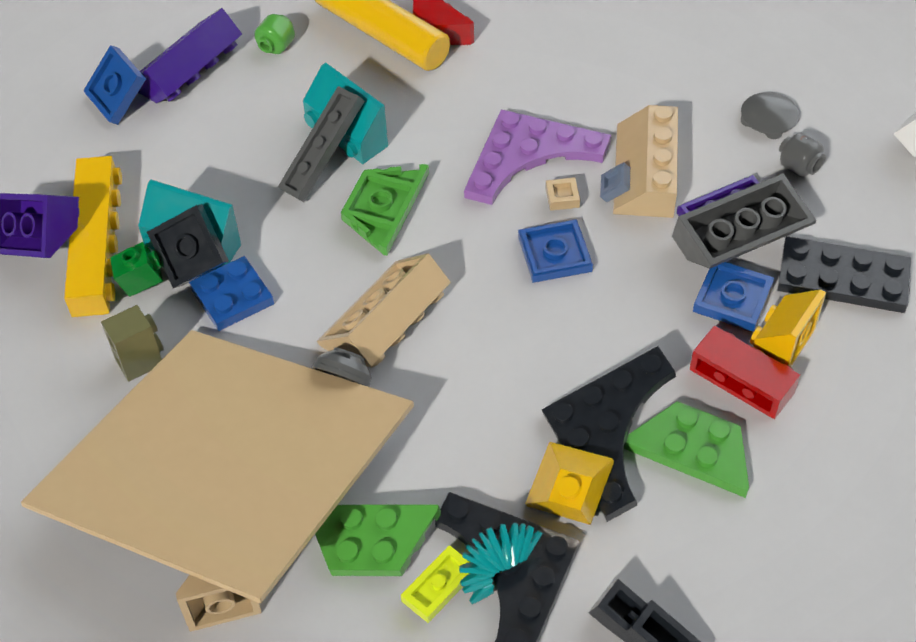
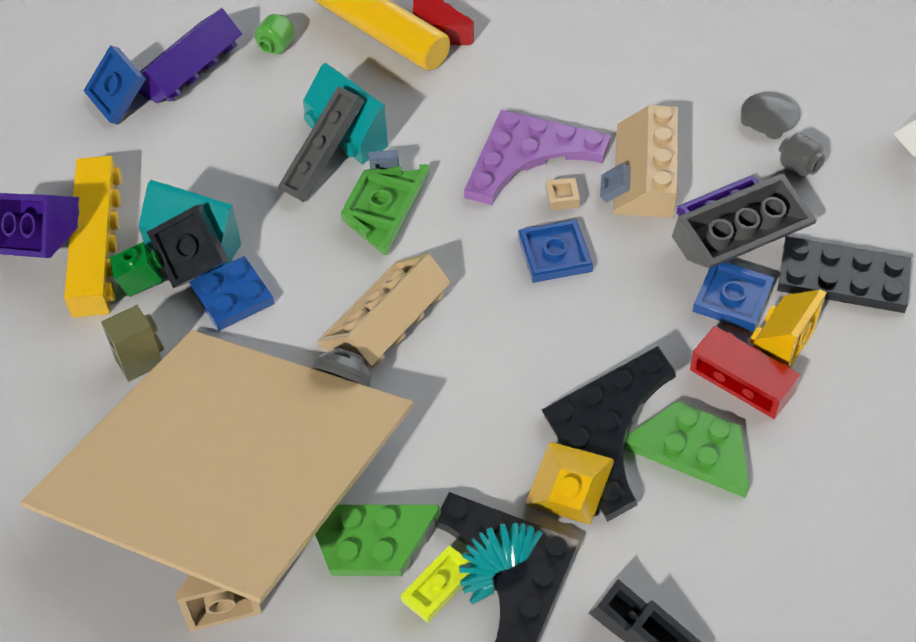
(383, 159): none -> sand blue tile

